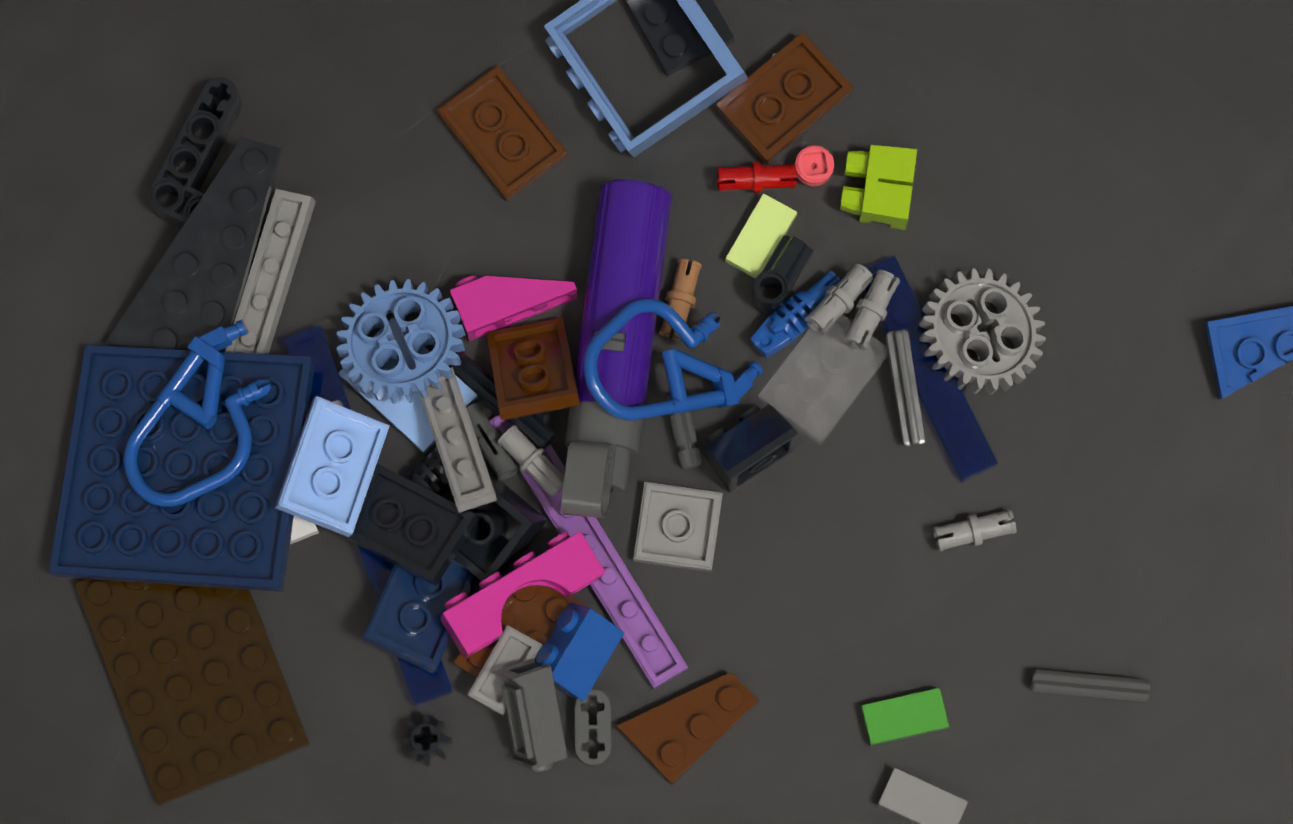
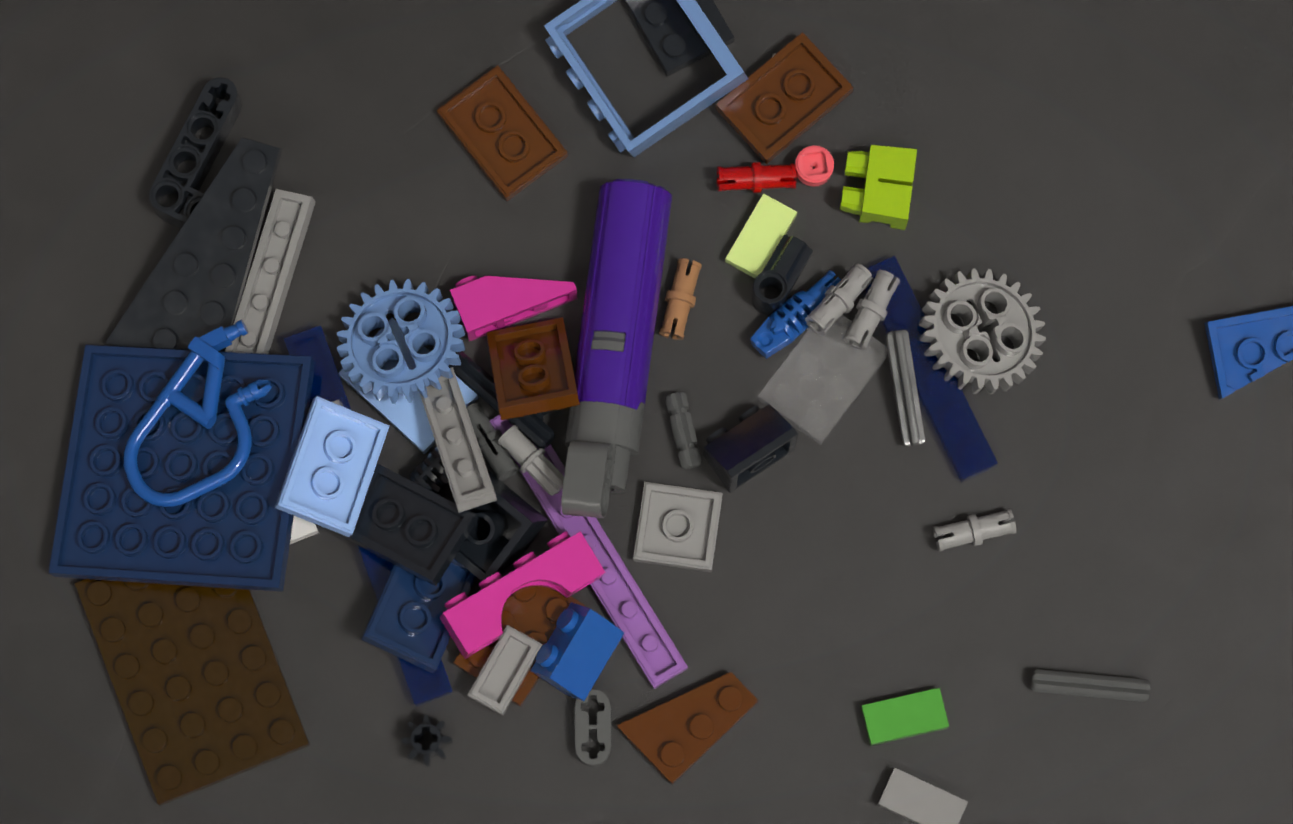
(533, 715): dark grey window -> none
(726, 388): blue piece -> none

